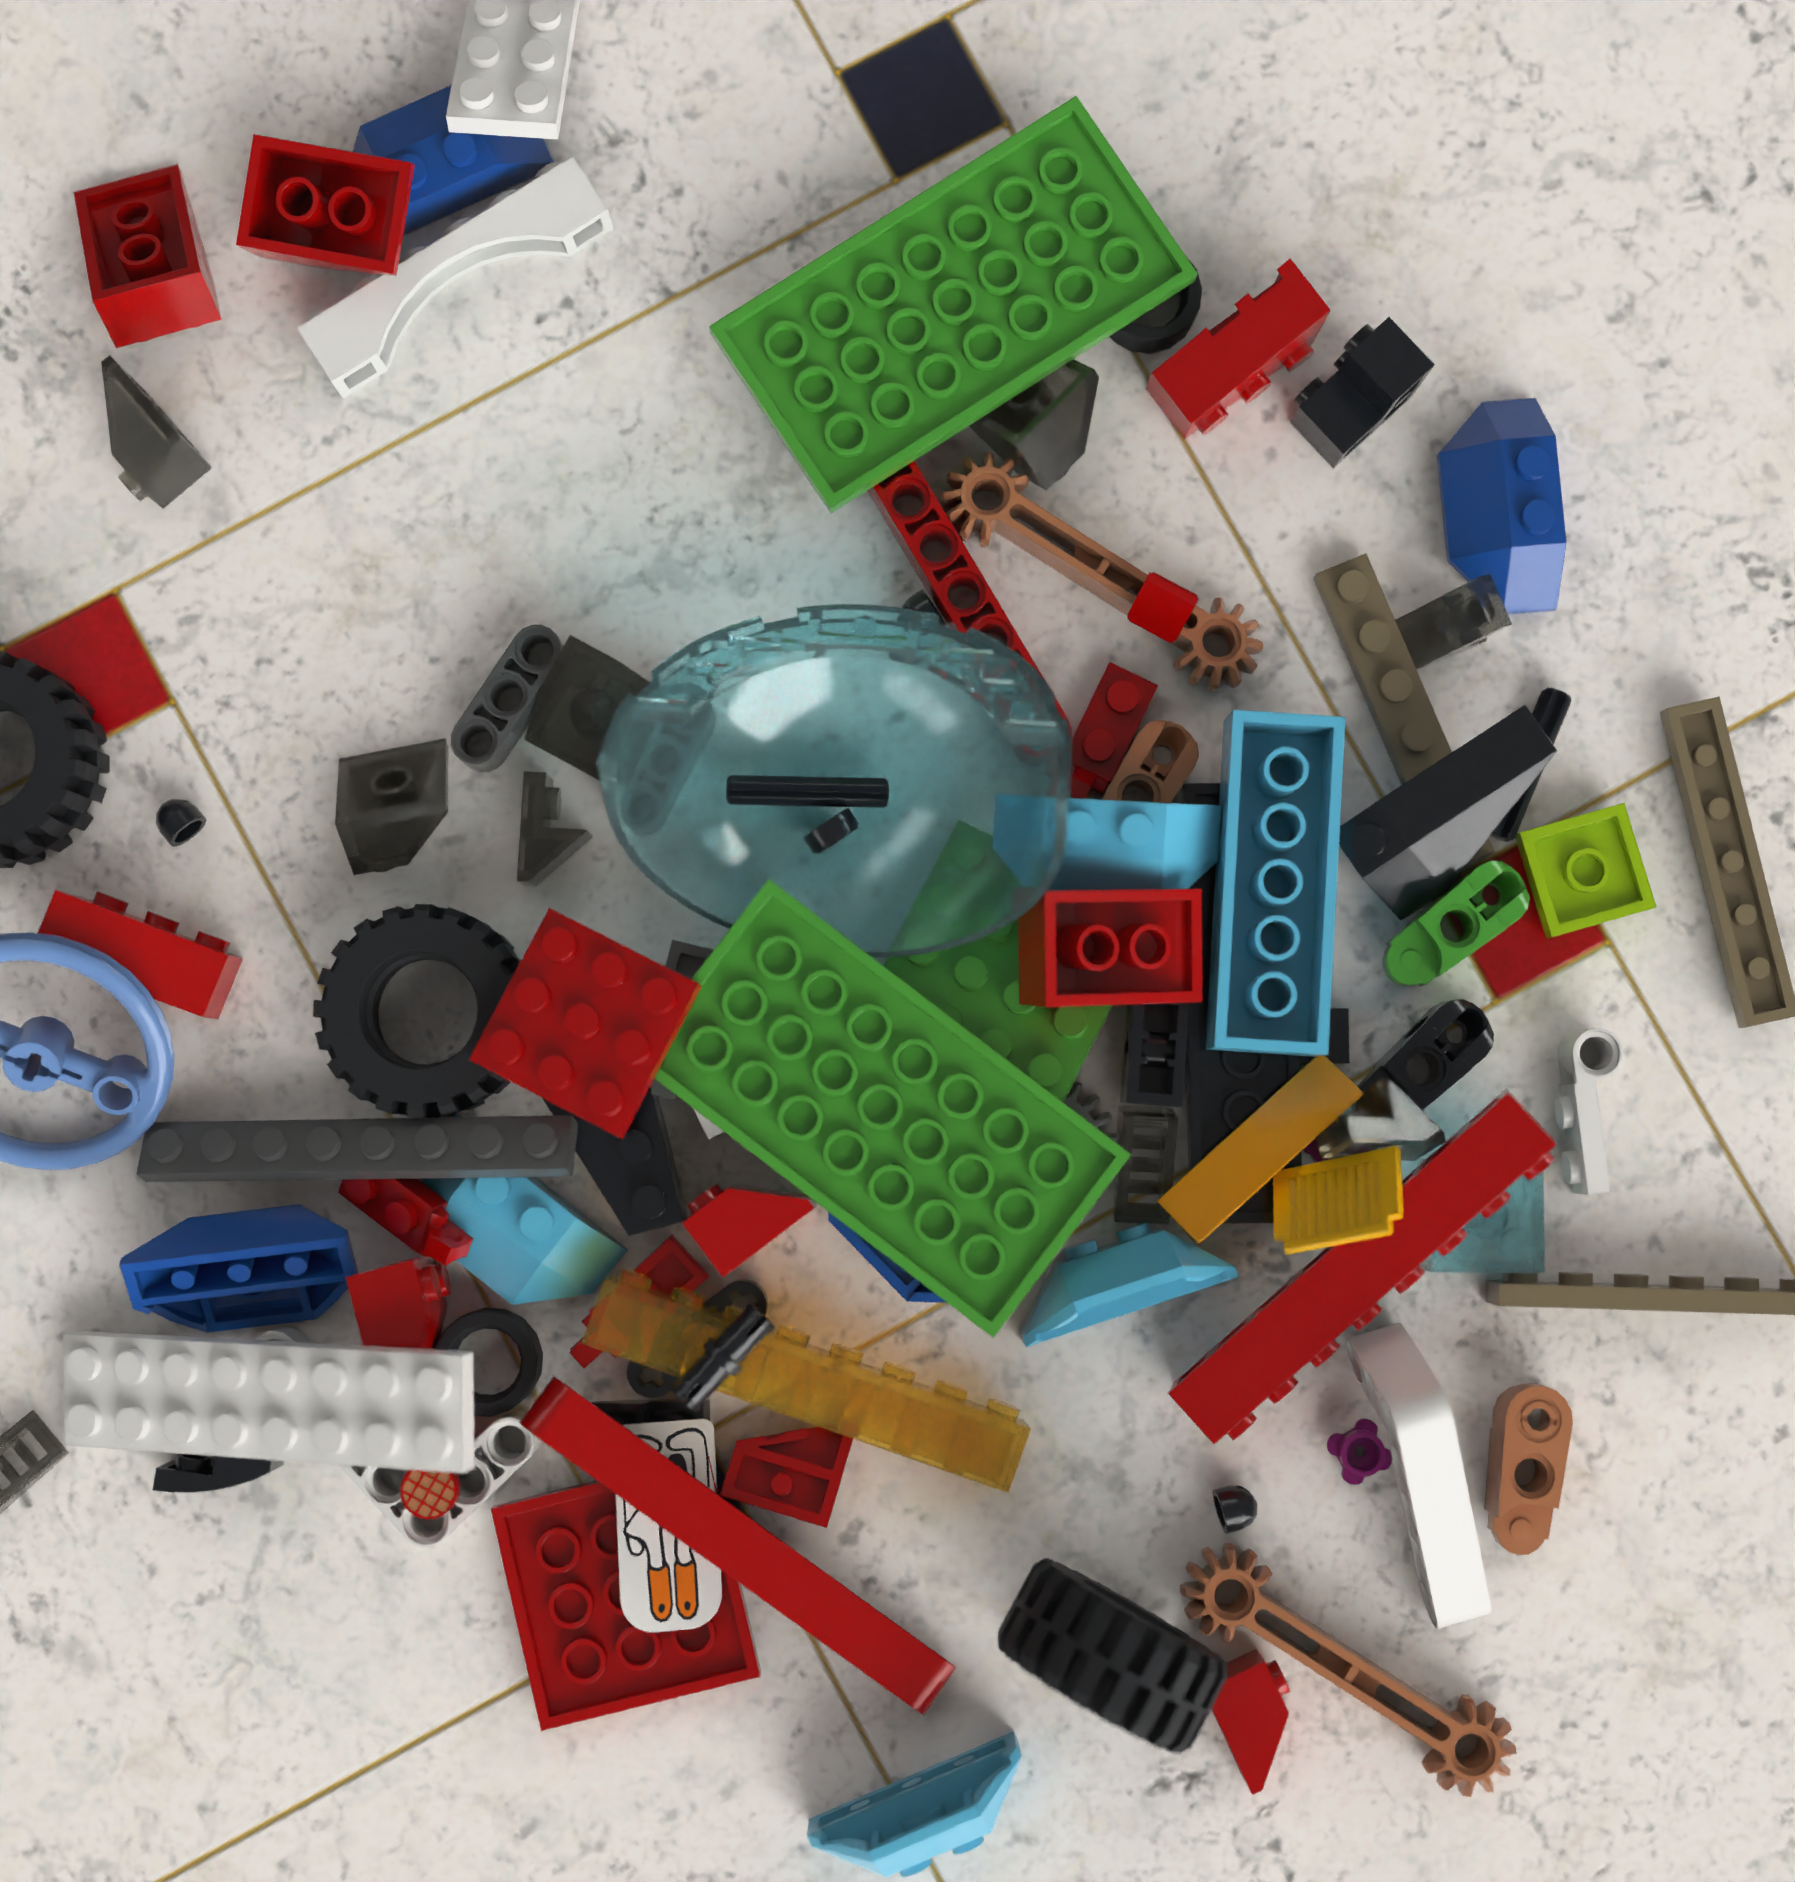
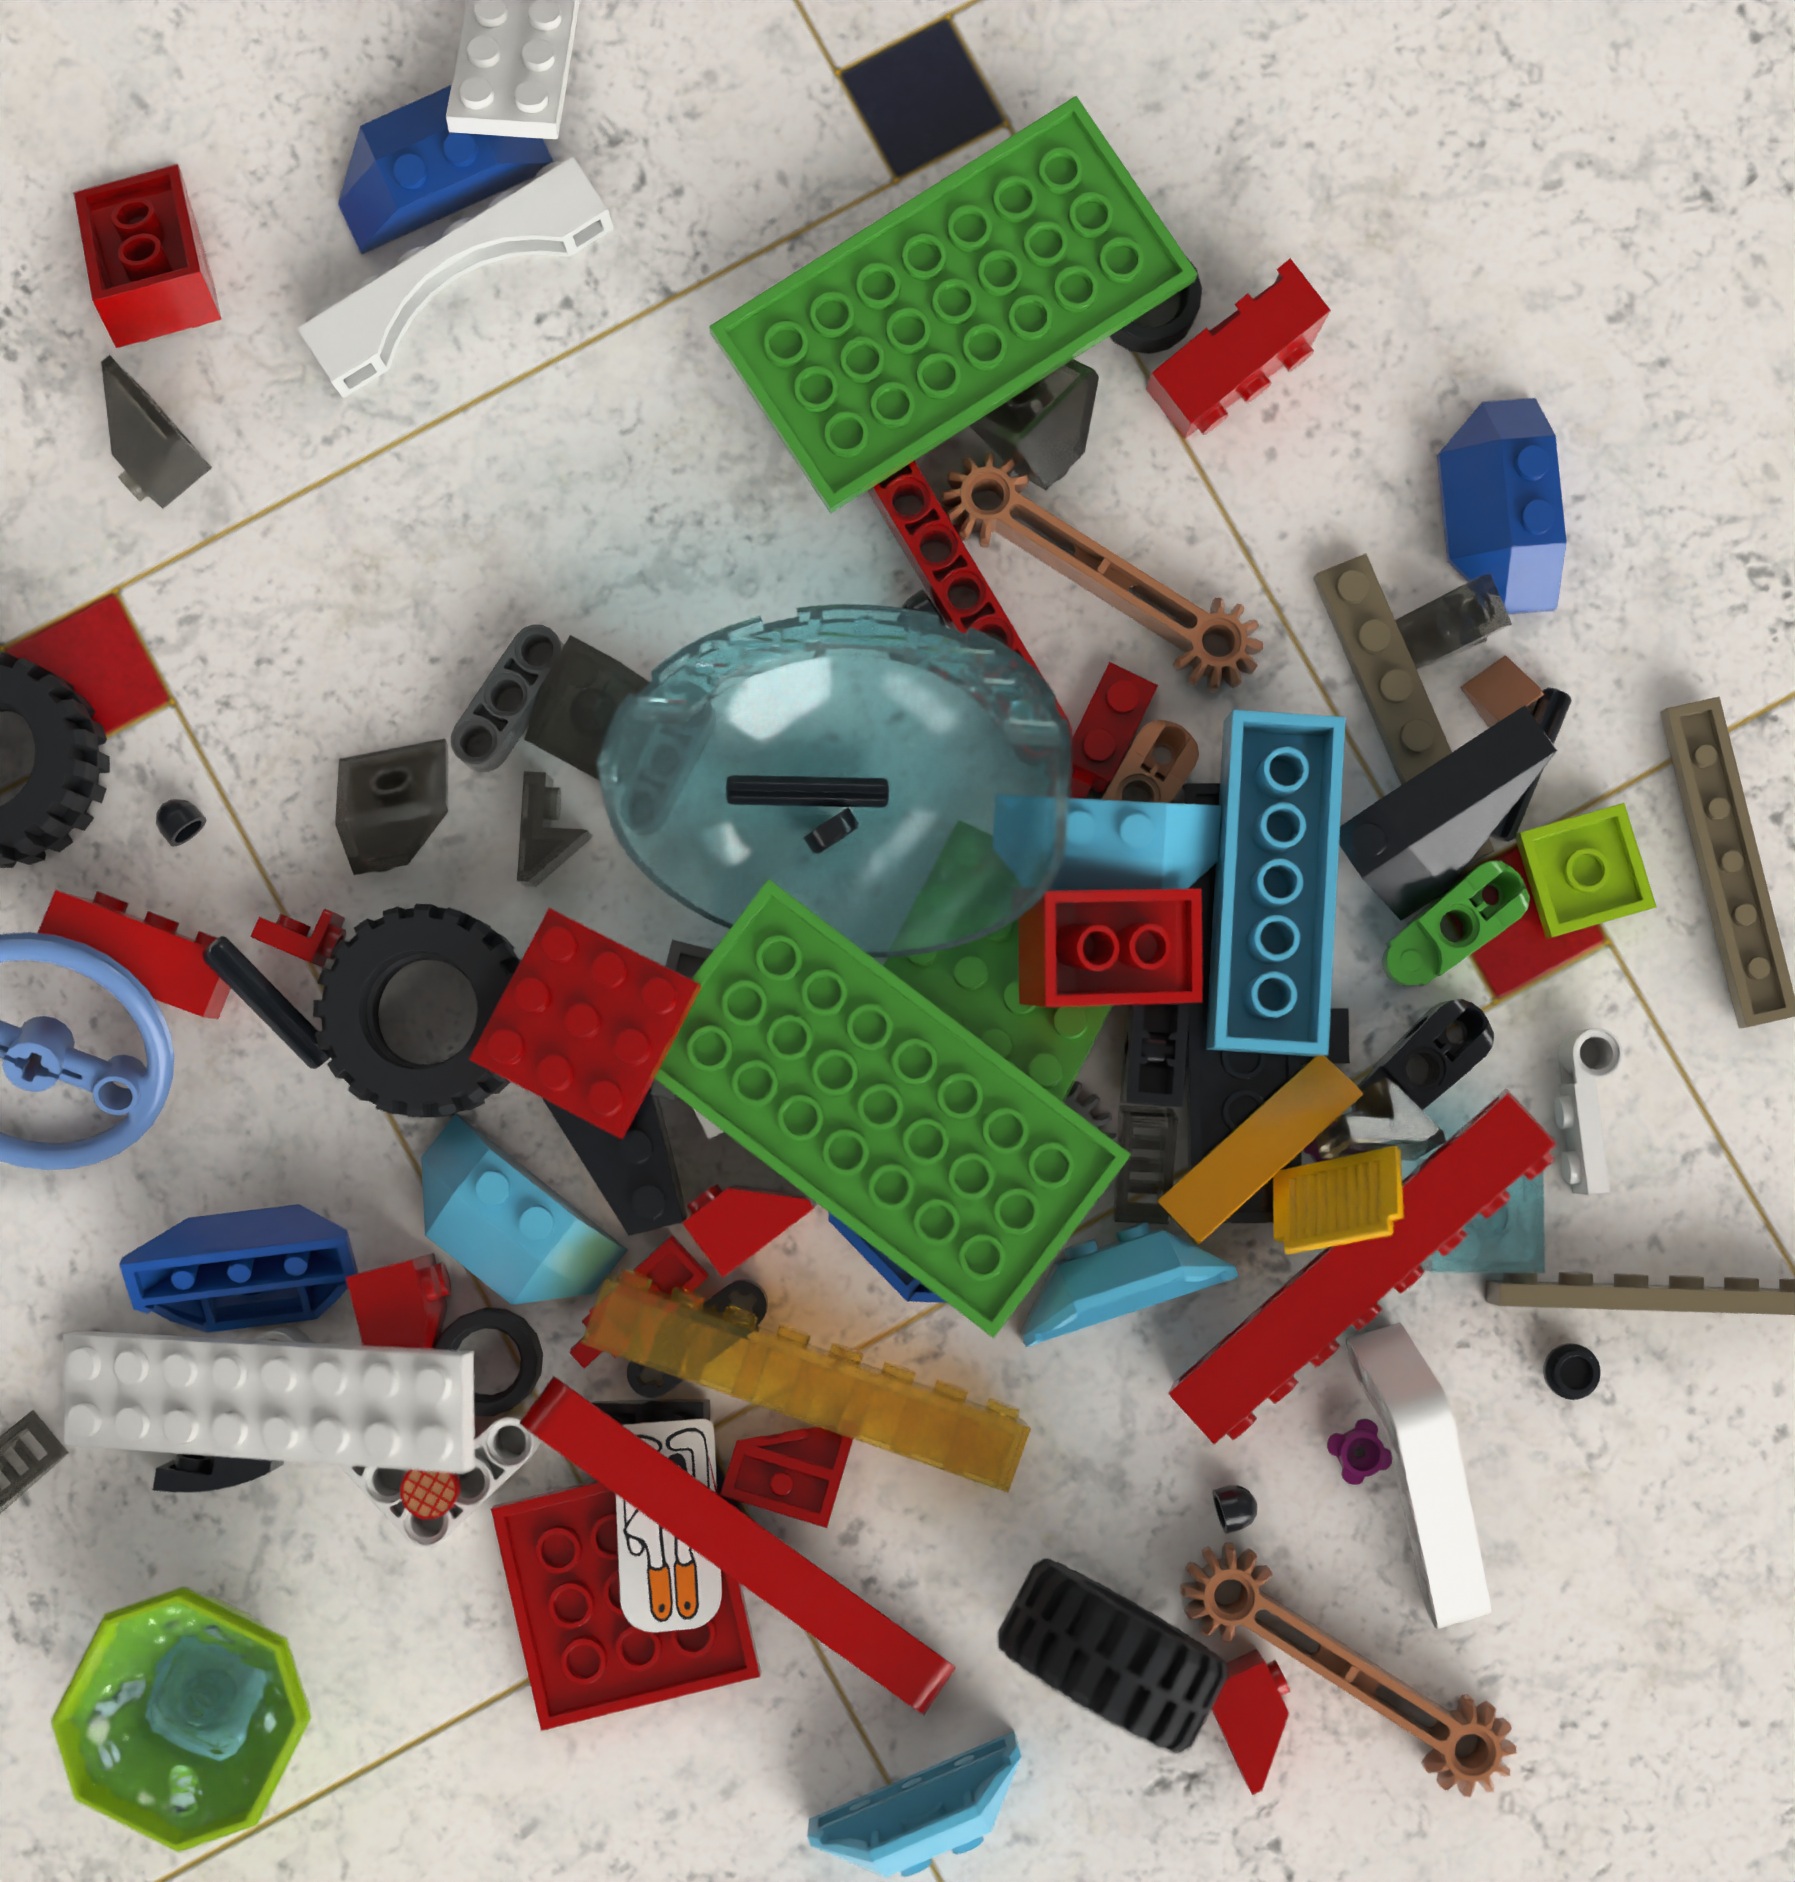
(145, 1743): none -> clear light blue rock
(265, 1000): none -> black axle
(292, 937): none -> red bracket
(324, 206): red slope -> none
(359, 1149): dark grey plate -> none
(410, 1214): red hinge -> none
(722, 1357): black pin -> none
(1162, 607): red slope -> none
(1371, 384): black brick -> none
(1501, 691): none -> nougat slope
(1523, 1513): nougat piece -> none
(1571, 1371): none -> black plate

